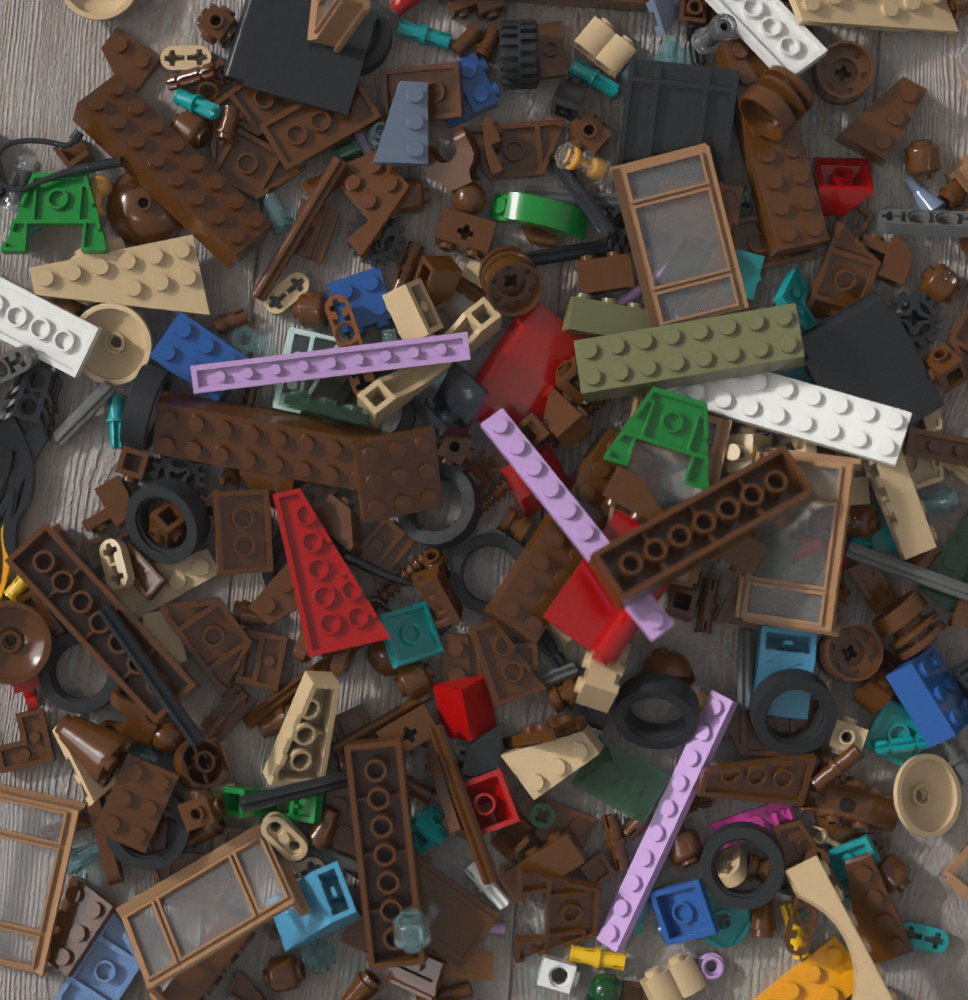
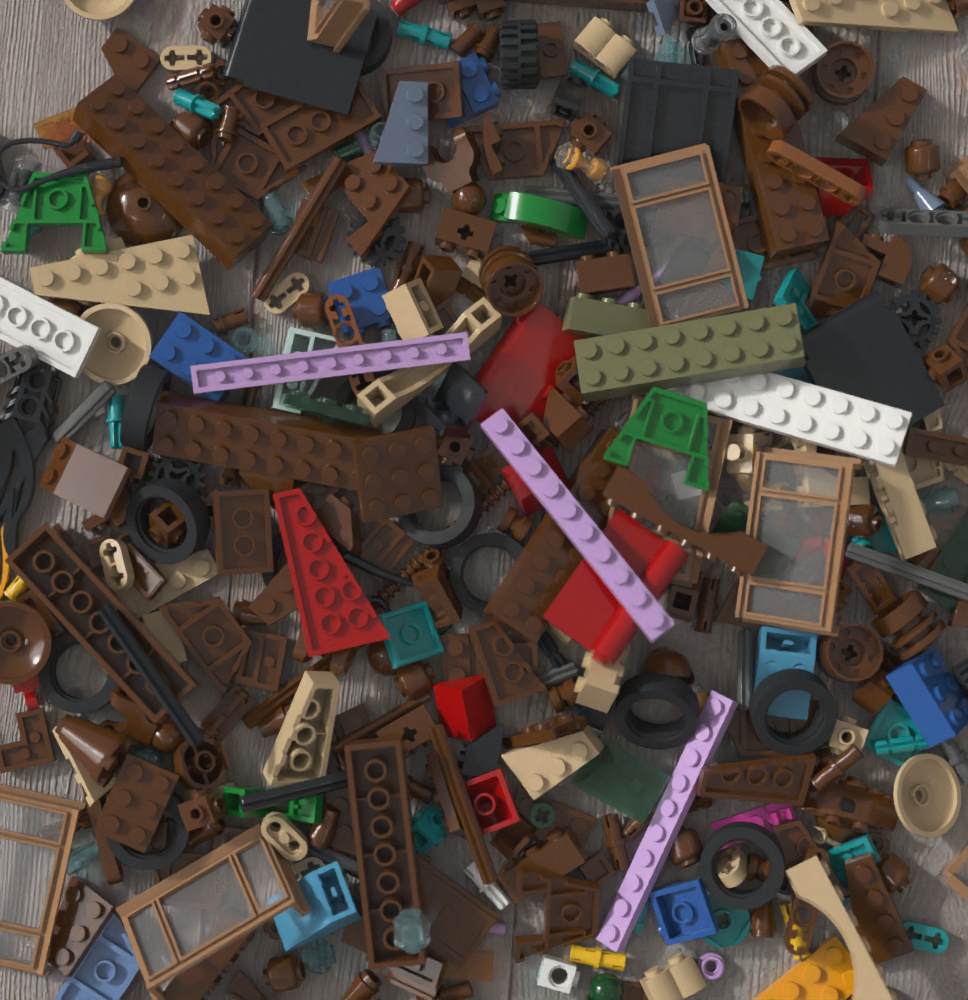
(57, 127): none -> clear orange plate
(85, 477): none -> slope
(701, 527): reddish brown brick -> none
(816, 172): none -> dark orange beam

